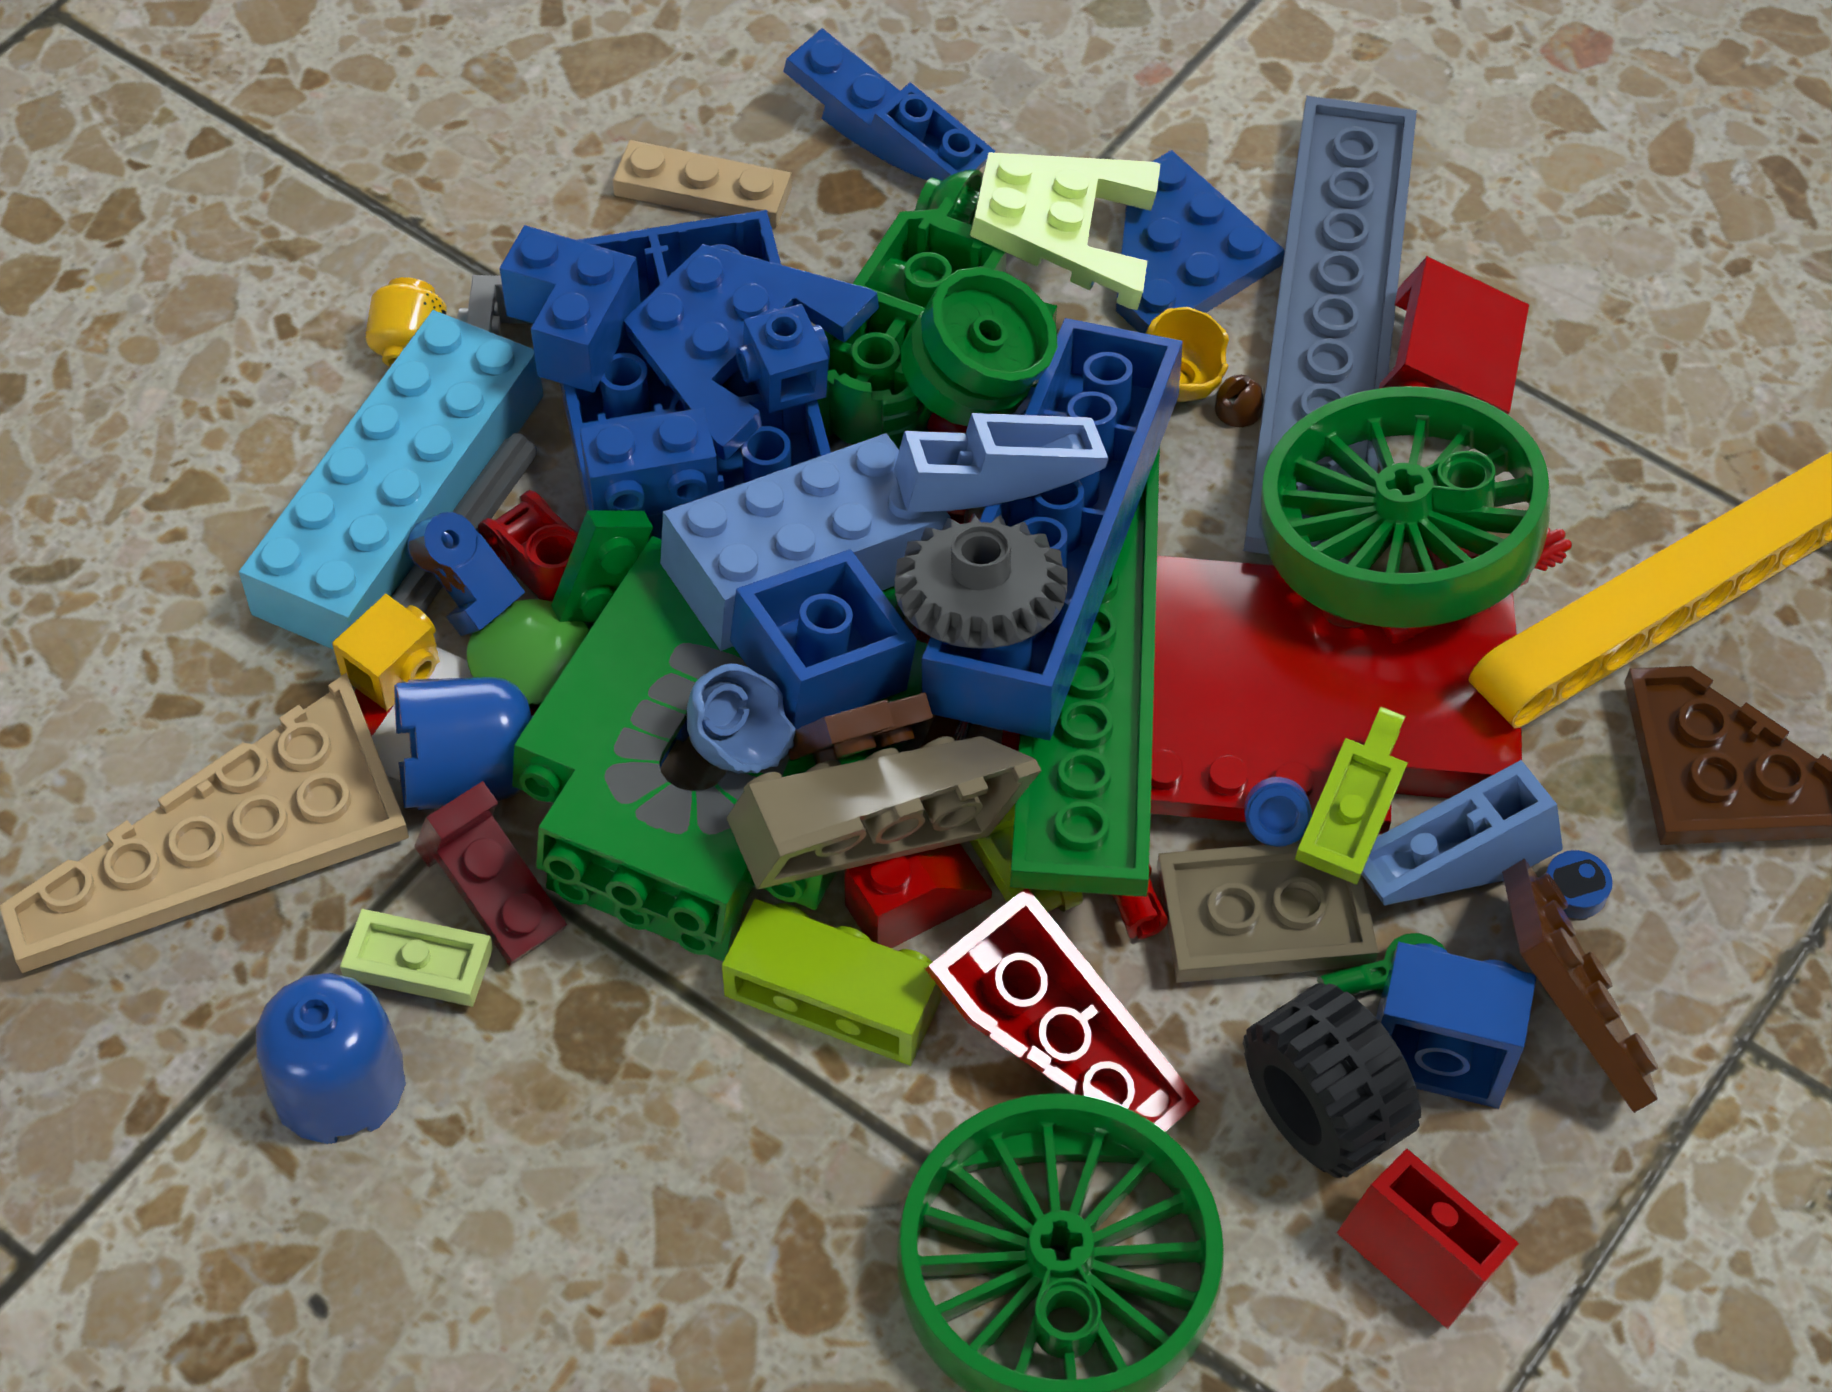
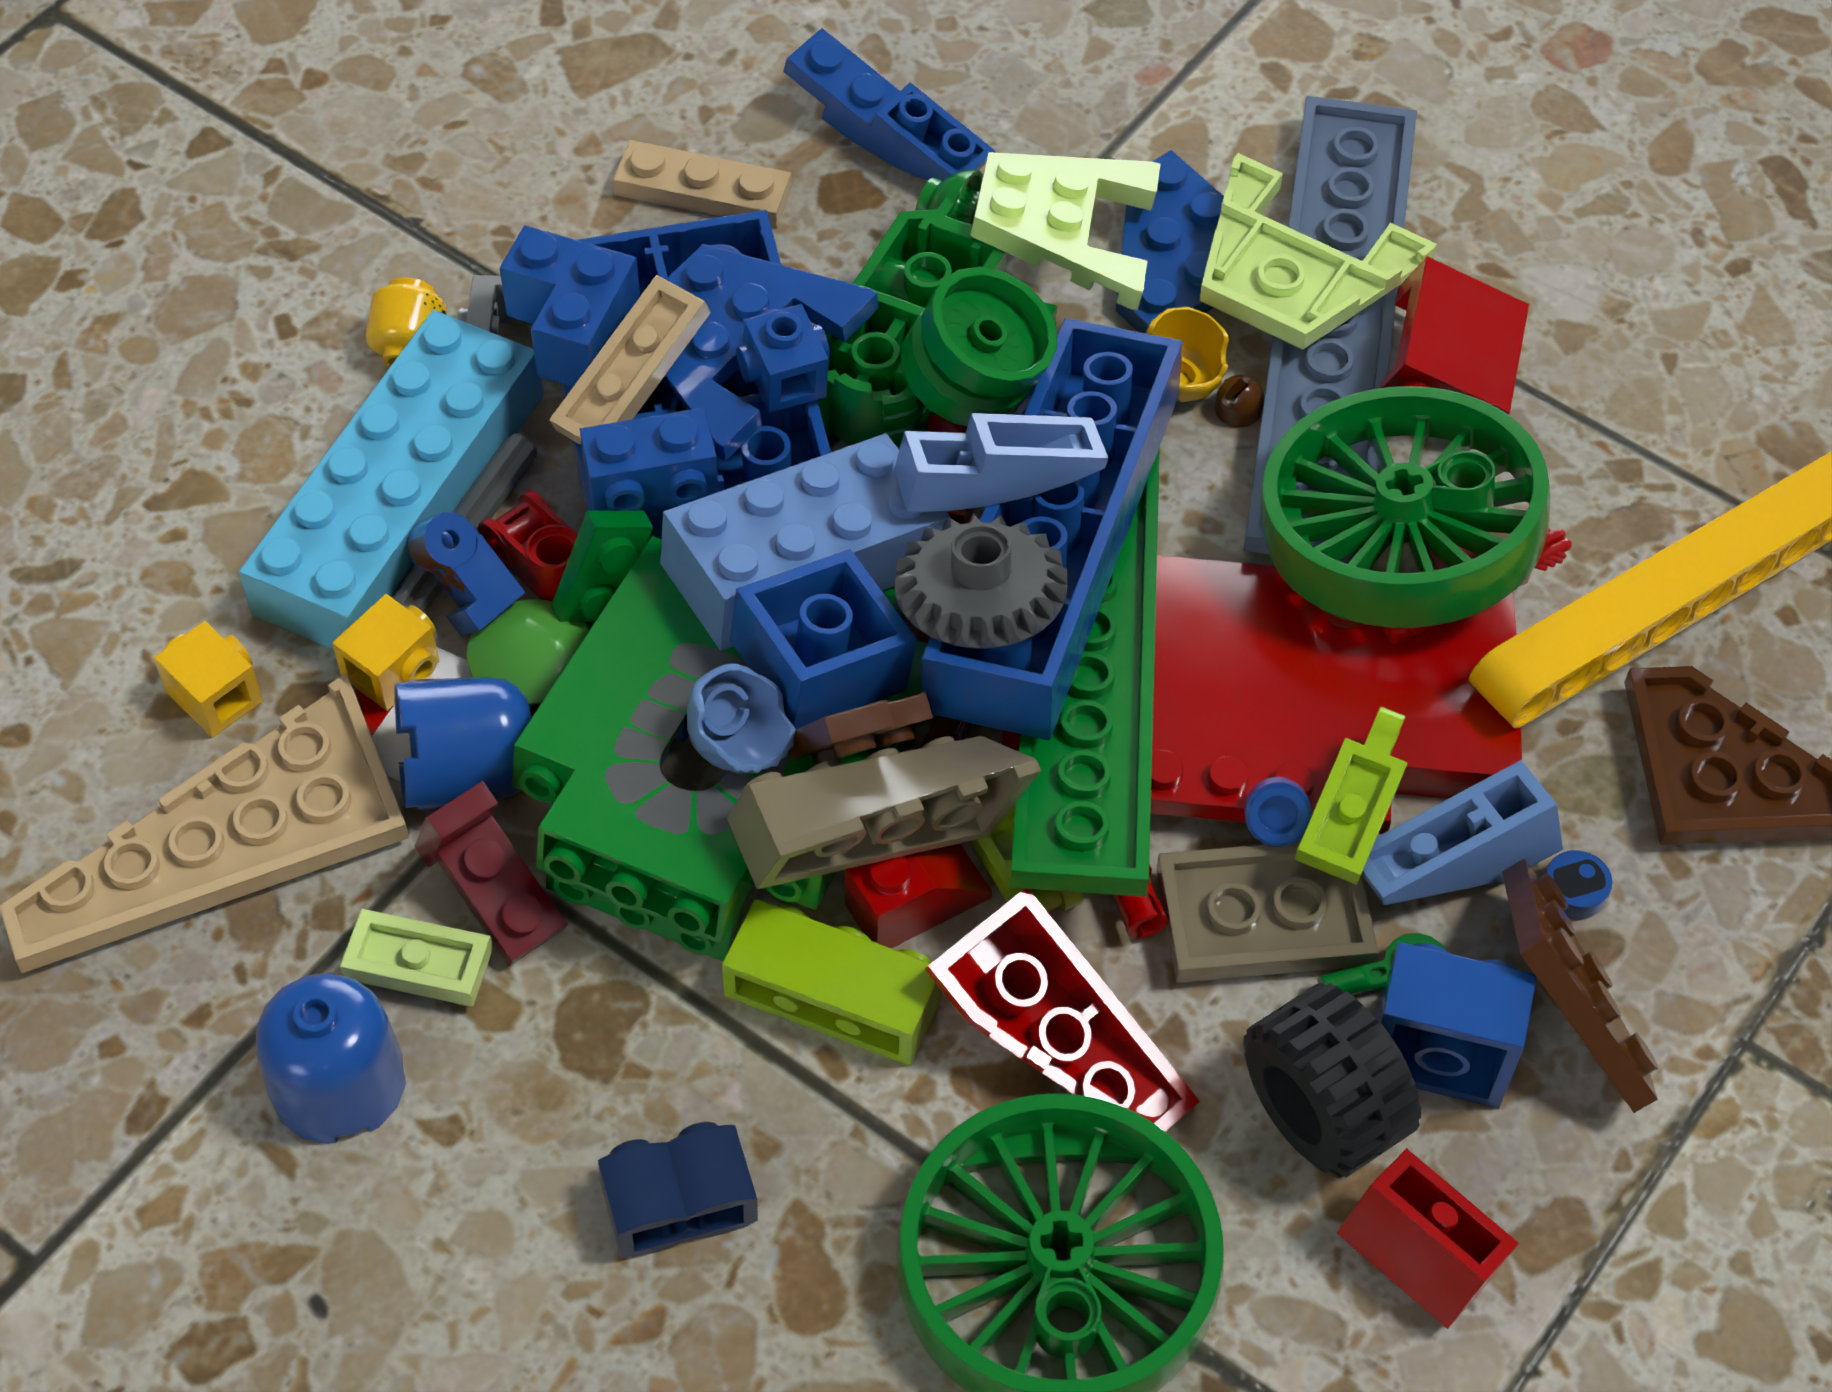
(209, 677): none -> yellow brick
(632, 359): none -> tan plate
(677, 1189): none -> dark blue brick
(1289, 279): none -> yellowish green wing

